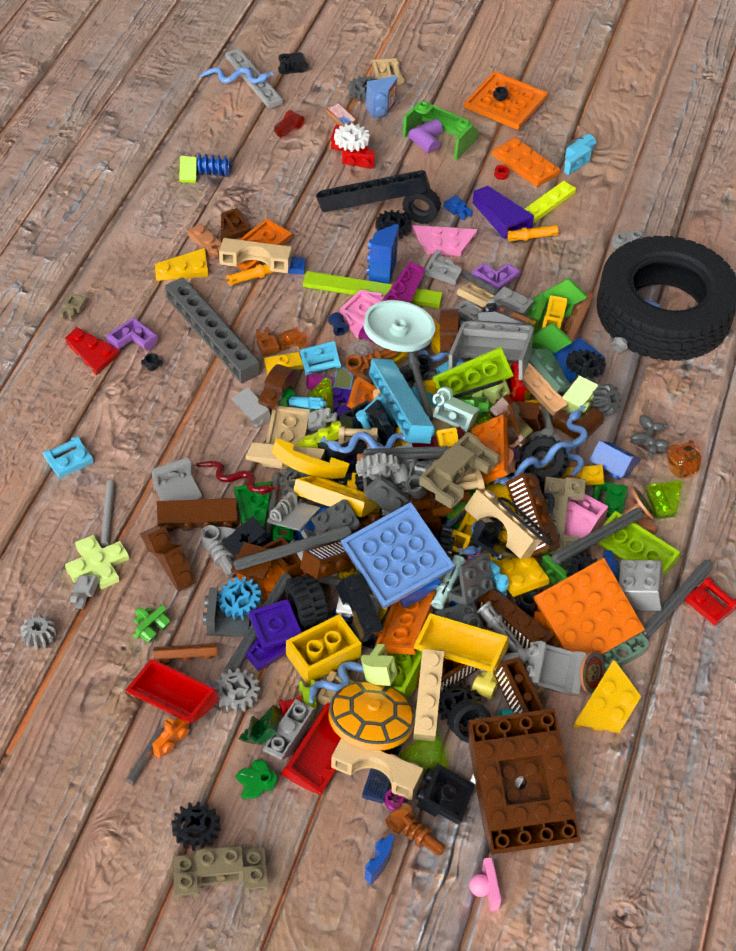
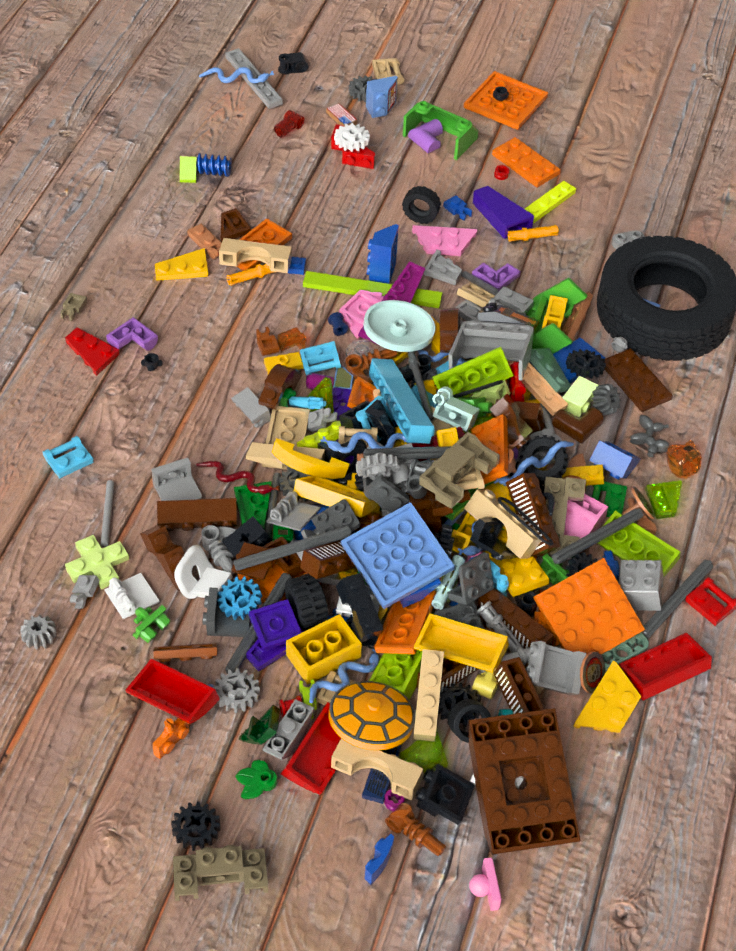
(131, 594): none -> white hinge
(143, 758): flat silver bar -> none
(208, 575): none -> white piece
(212, 330): dark grey brick -> none
(373, 191): black beam -> none
(379, 667): yellowish green brick -> none
(391, 218): black gear -> none
(578, 153): medium azure plate -> none
(578, 441): medium blue animal -> none
(637, 380): none -> reddish brown plate
(666, 665): none -> red slope

